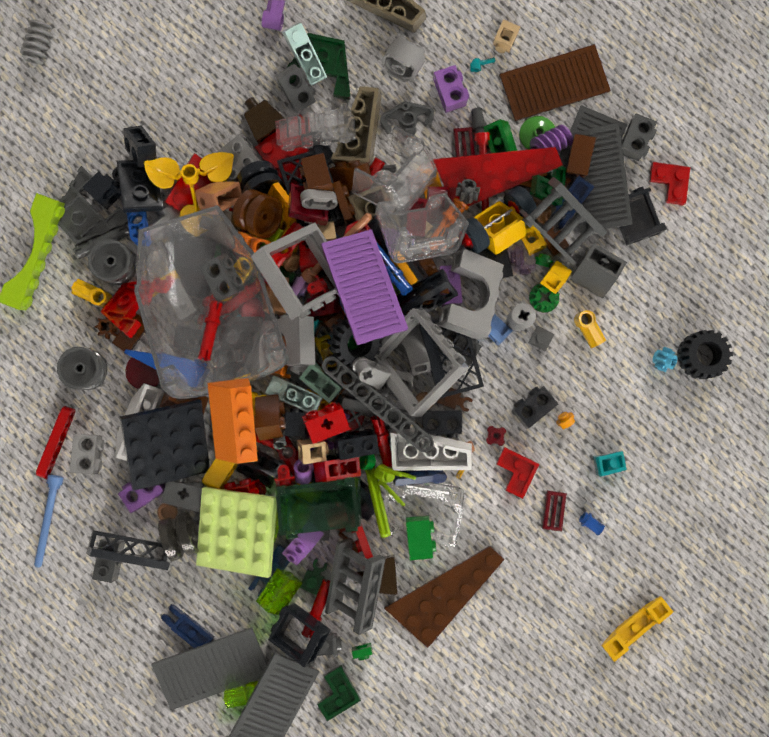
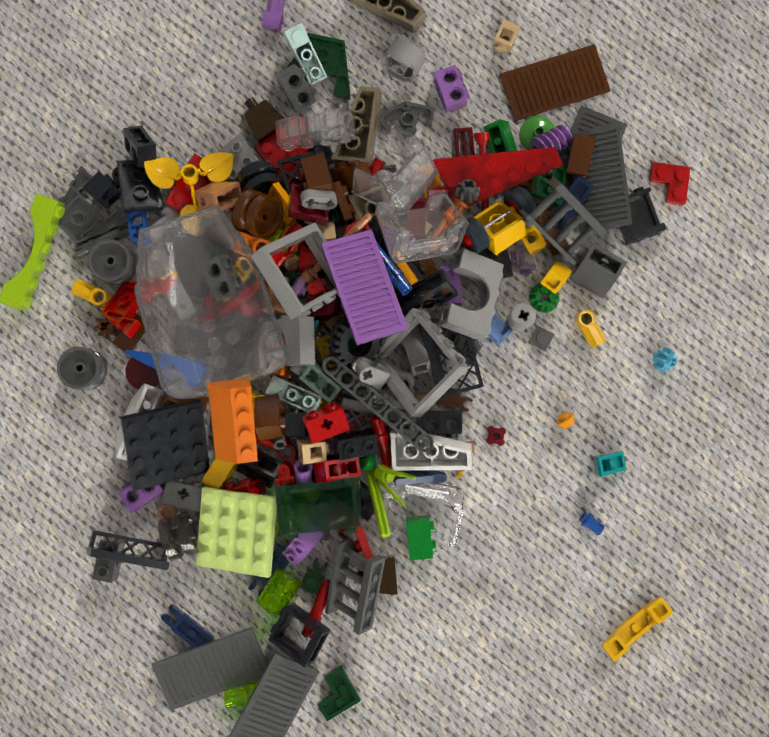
(35, 41): light grey piece -> none
(53, 483): medium blue piece -> none
(55, 442): red beam -> none
(81, 453): light grey brick -> none
(212, 323): red pin -> none
(331, 645): dark grey bracket -> none
(362, 651): green plate -> none
(438, 601): reddish brown wing -> none
(476, 64): teal hand -> none
(478, 121): dark grey pin -> none
(522, 471): red plate -> none
(537, 411): black brick -> none
(543, 260): green plate -> none
(553, 514): dark red tile -> none
(635, 136): dark grey brick -> none
(719, 350): black tyre -> none

